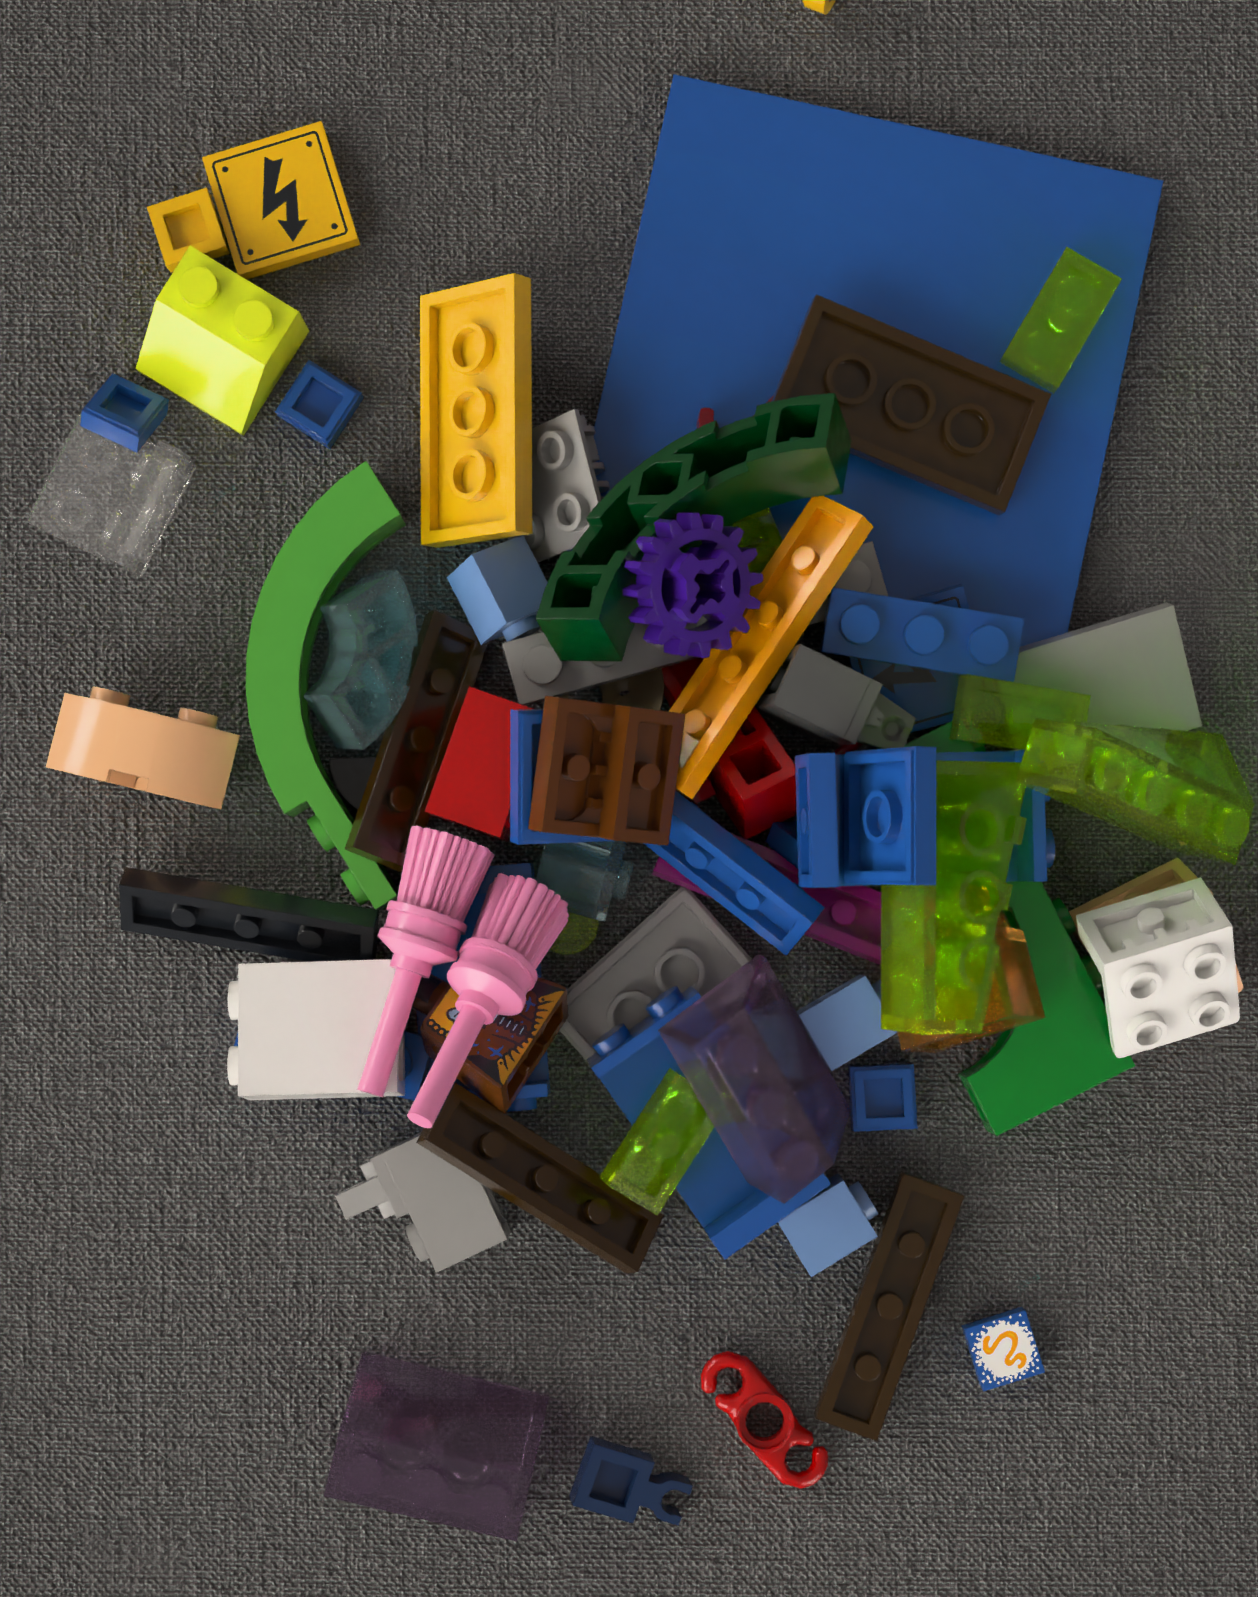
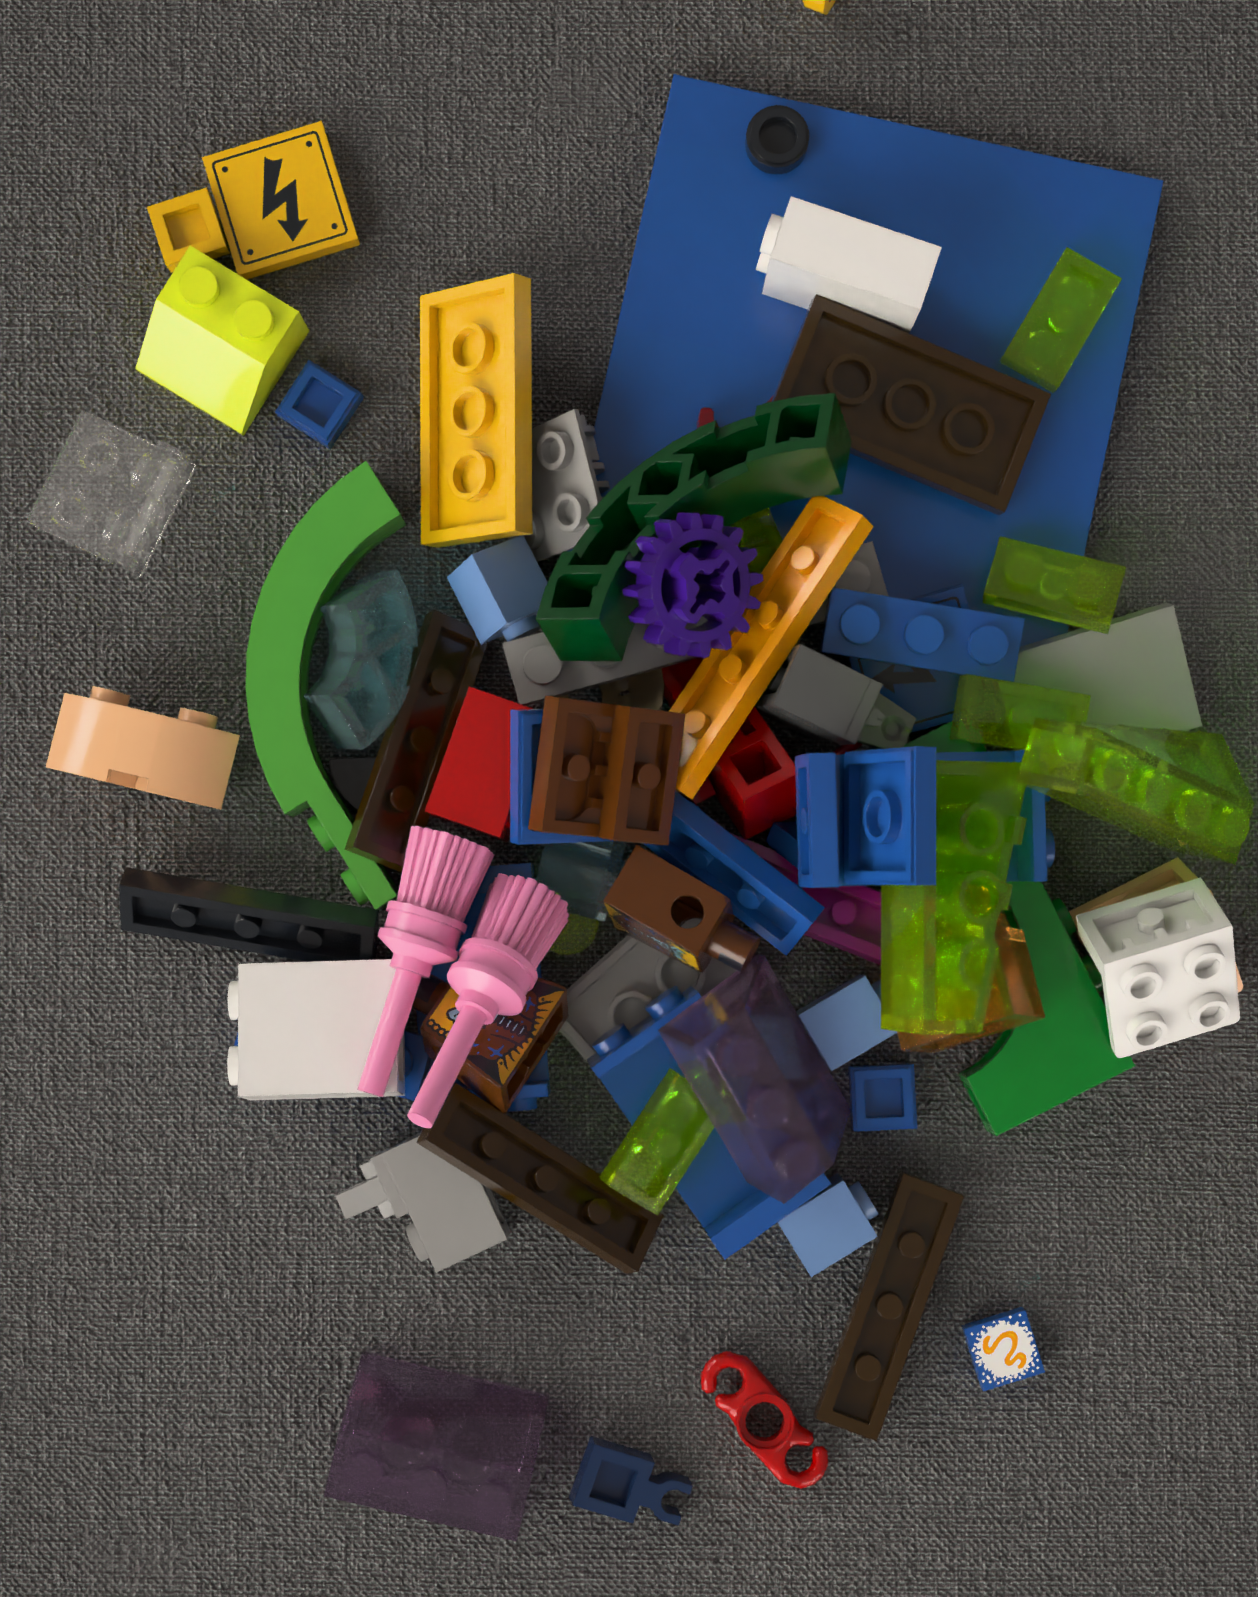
(124, 412): blue tile -> none
(657, 898): none -> reddish brown torso
(777, 139): none -> black tile
(845, 262): none -> white brick
(1053, 585): none -> clear neon green plate

